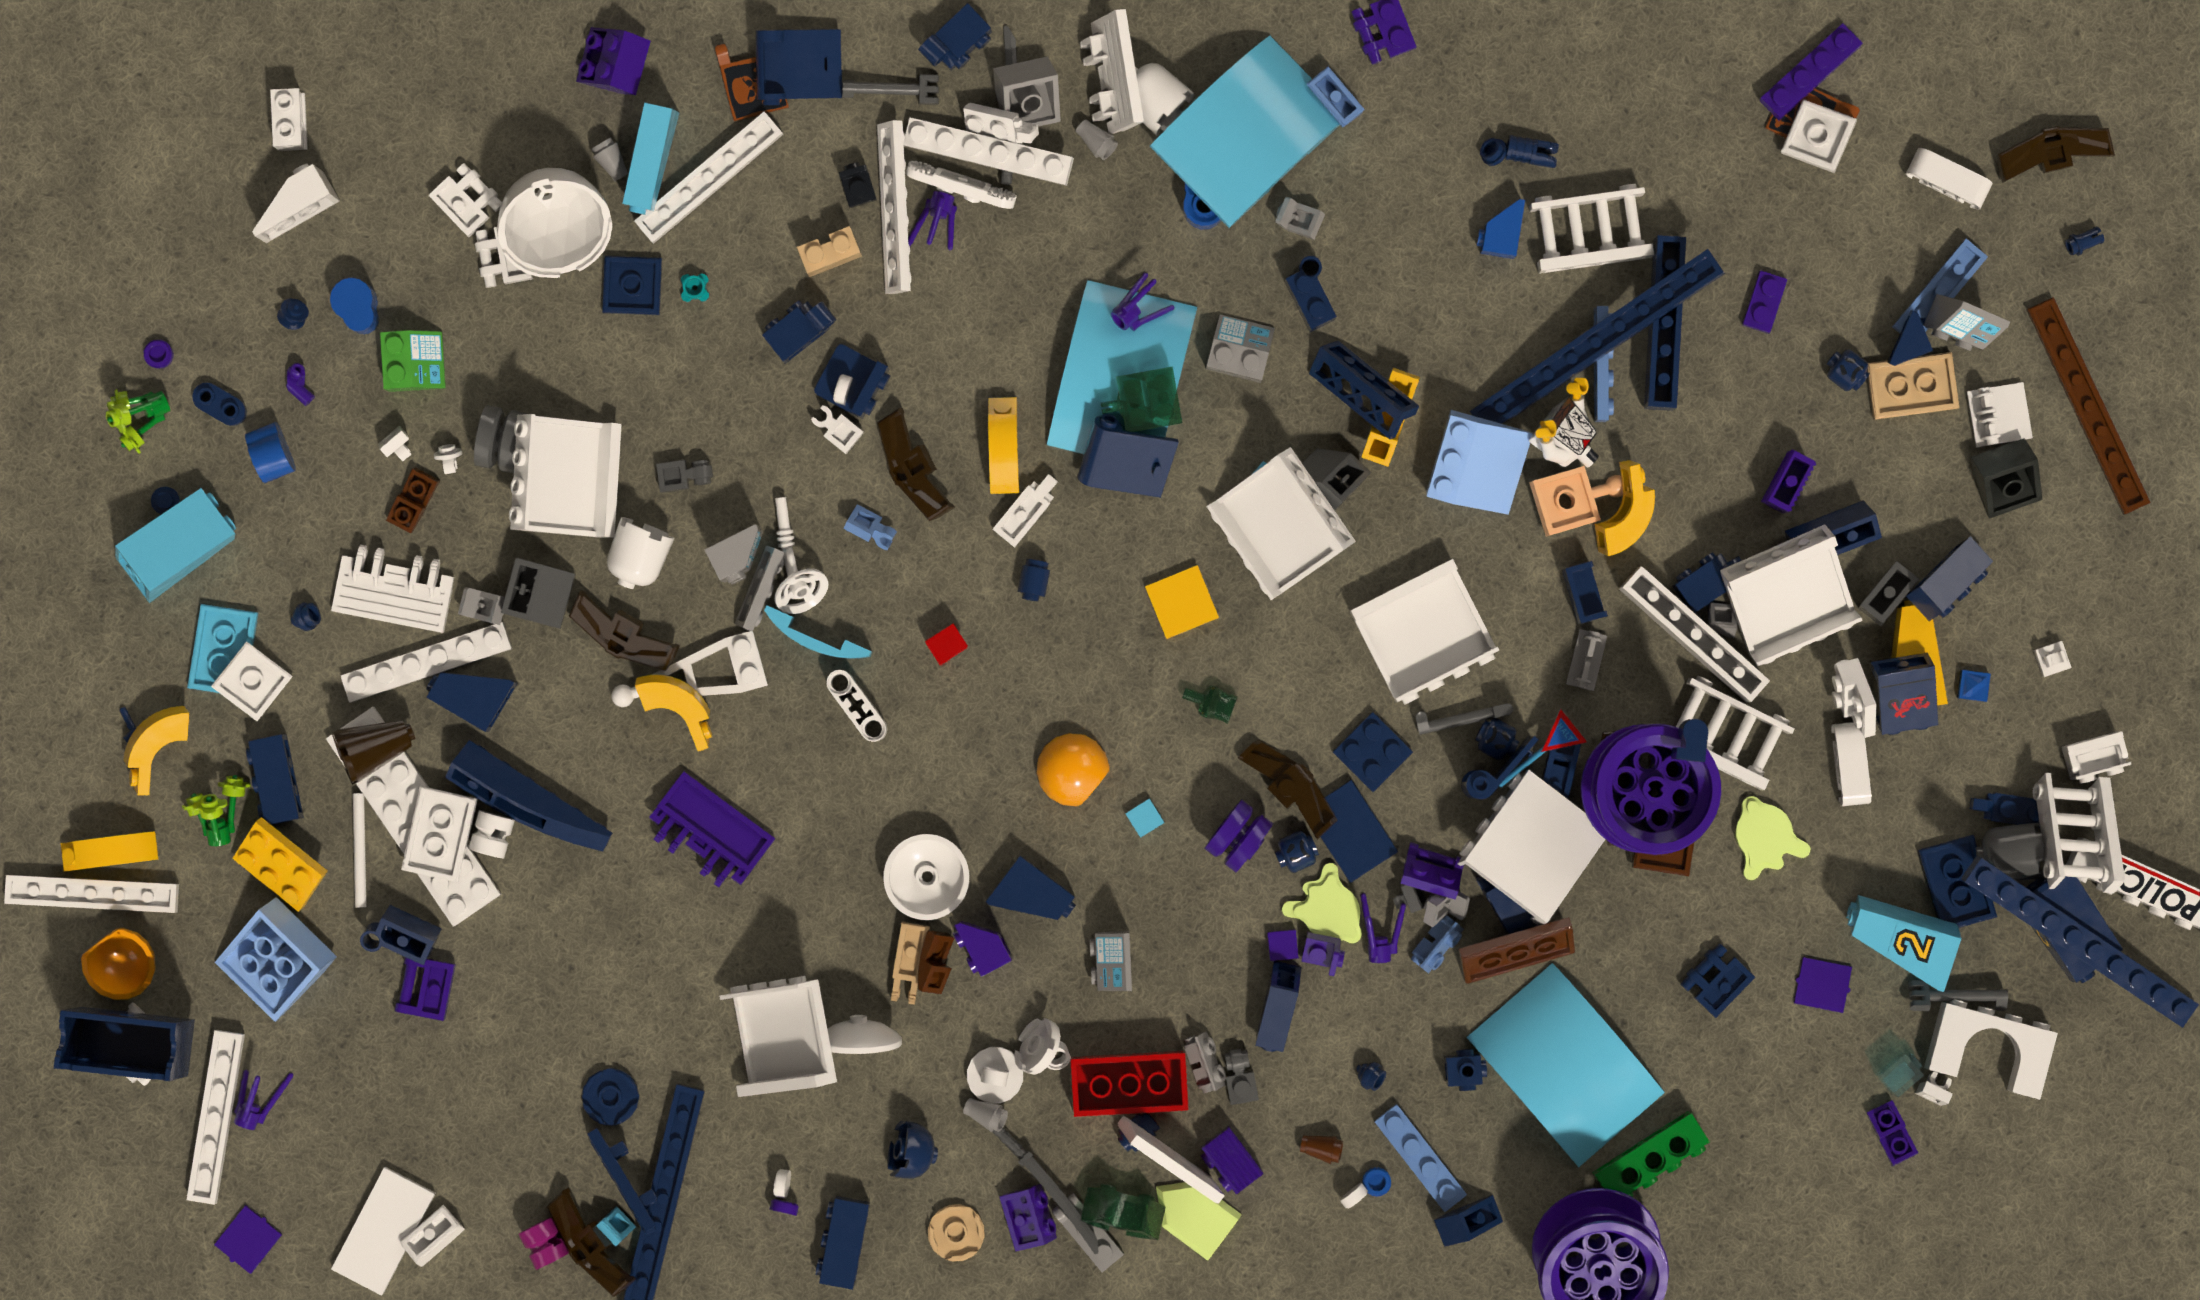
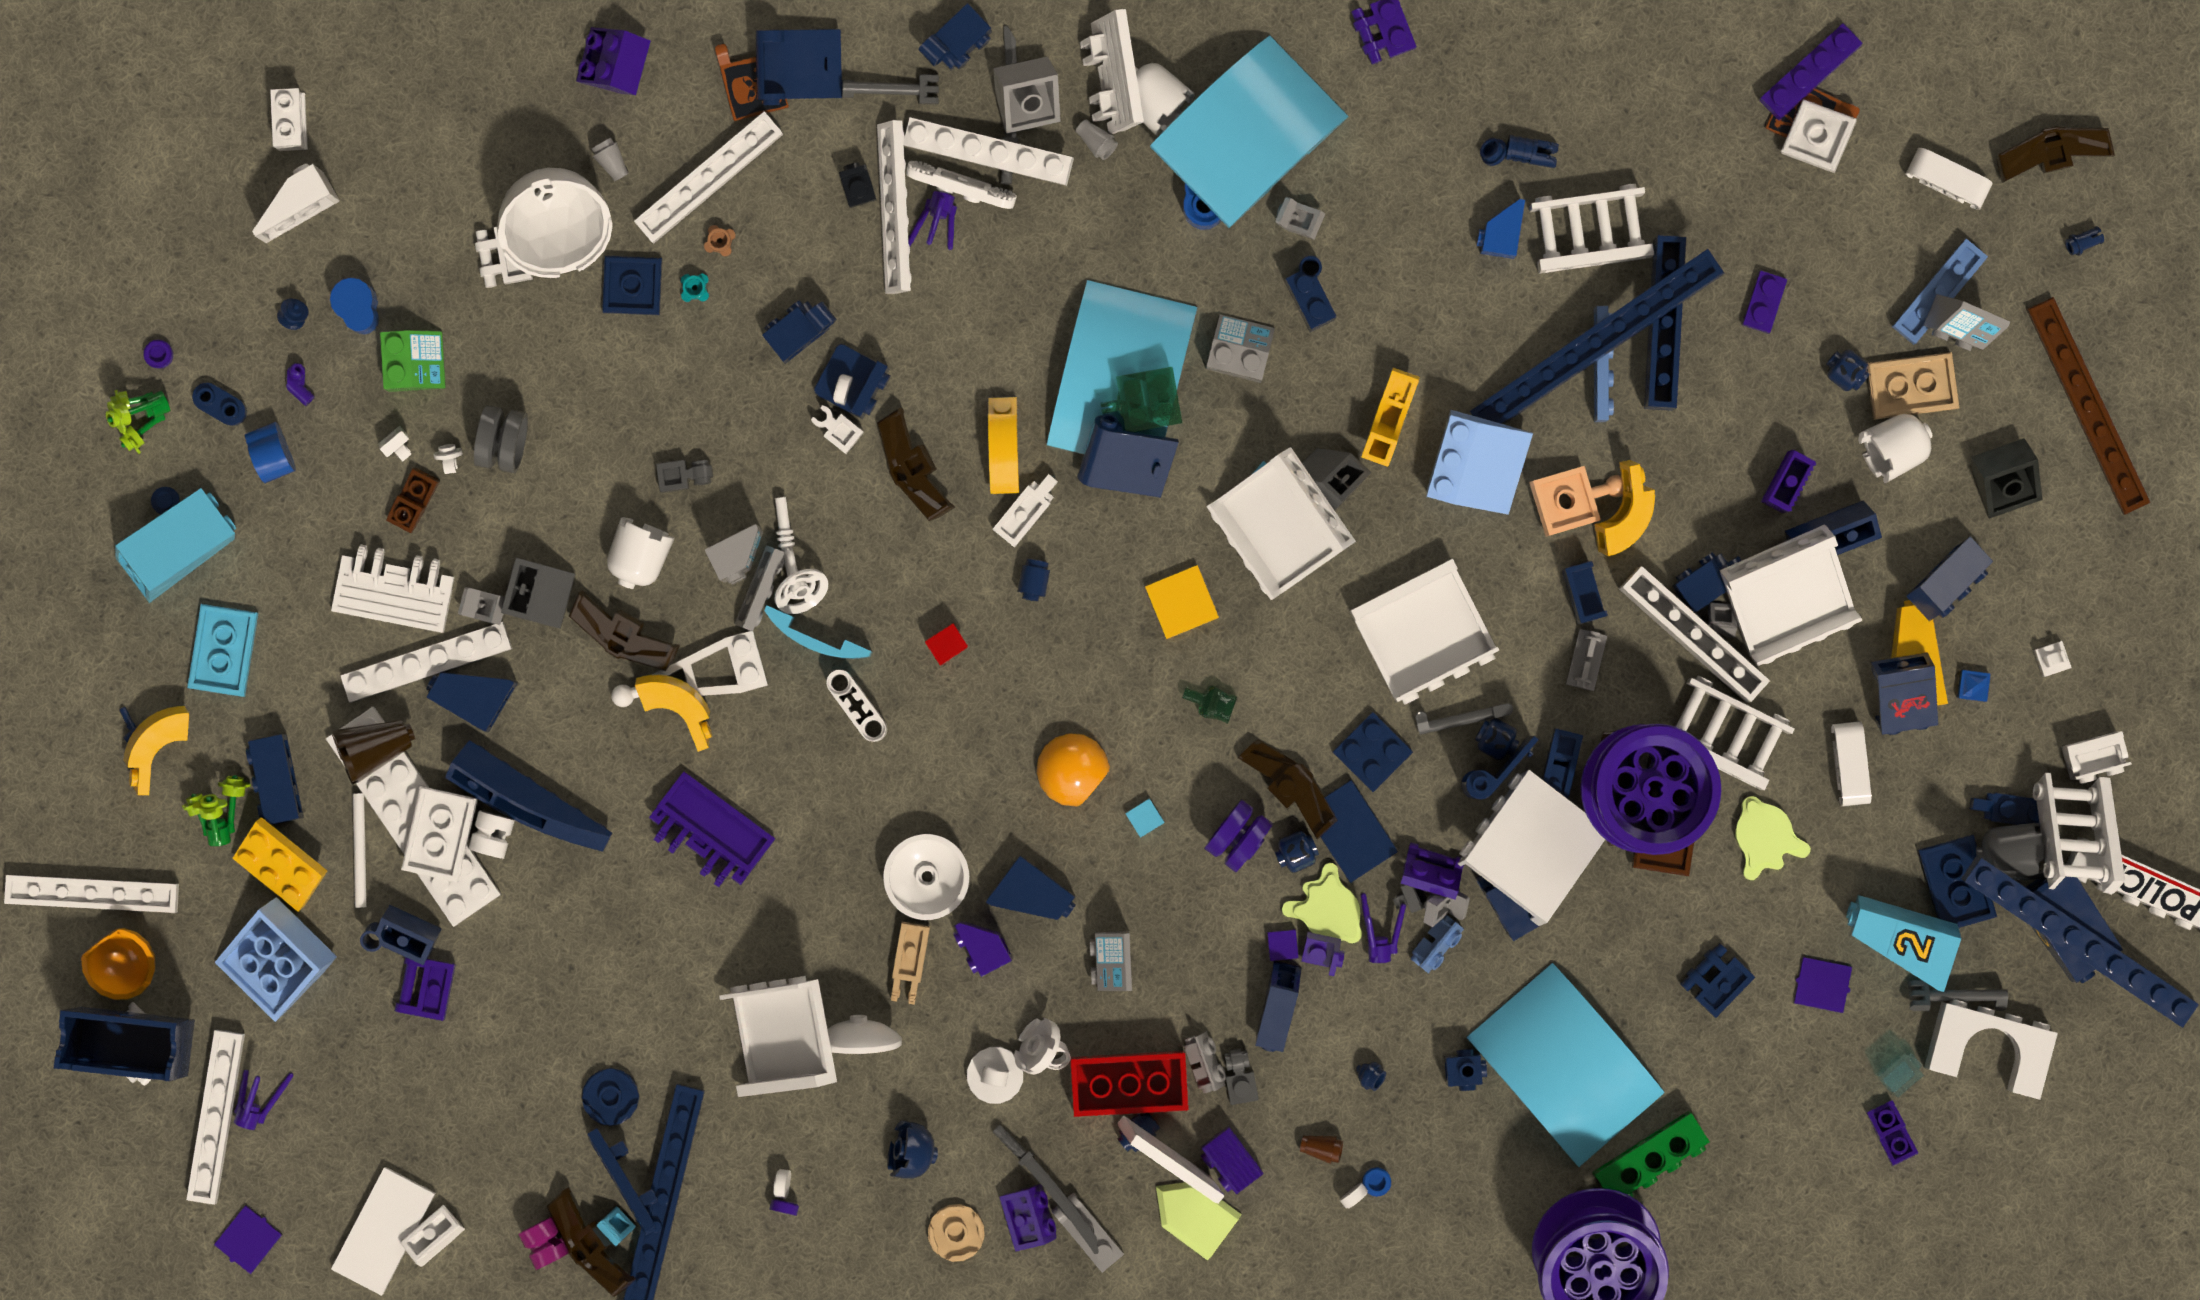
(109, 851): yellow arch -> none
(251, 681): white tile -> none
(306, 616): dark blue plate -> none
(459, 206): white plate -> none
(565, 476): white panel -> none
(650, 157): medium azure slope -> none
(726, 236): none -> medium nougat plate
(823, 257): tan brick -> none
(843, 1242): dark blue brick -> none
(867, 525): medium blue plate -> none
(932, 967): reddish brown slope -> none
(987, 1114): light grey cone -> none
(998, 124): white hinge -> none
(1127, 312): dark purple plant -> none
(1136, 1215): clear green brick -> none
(1335, 97): medium blue slope -> none
(1363, 381): dark blue fence -> none
(1420, 1157): medium blue plate -> none
(1468, 1221): dark blue slope -> none
(1517, 950): reddish brown plate -> none
(1561, 735): piece -> none
(1567, 430): torso -> none
(1693, 741): dark blue leg -> none
(1854, 695): white plate -> none
(1888, 593): dark grey brick -> none
(1896, 446): none -> white cylinder
(1911, 341): dark blue slope -> none
(1934, 1092): white tile -> none
(1999, 414): white hinge -> none

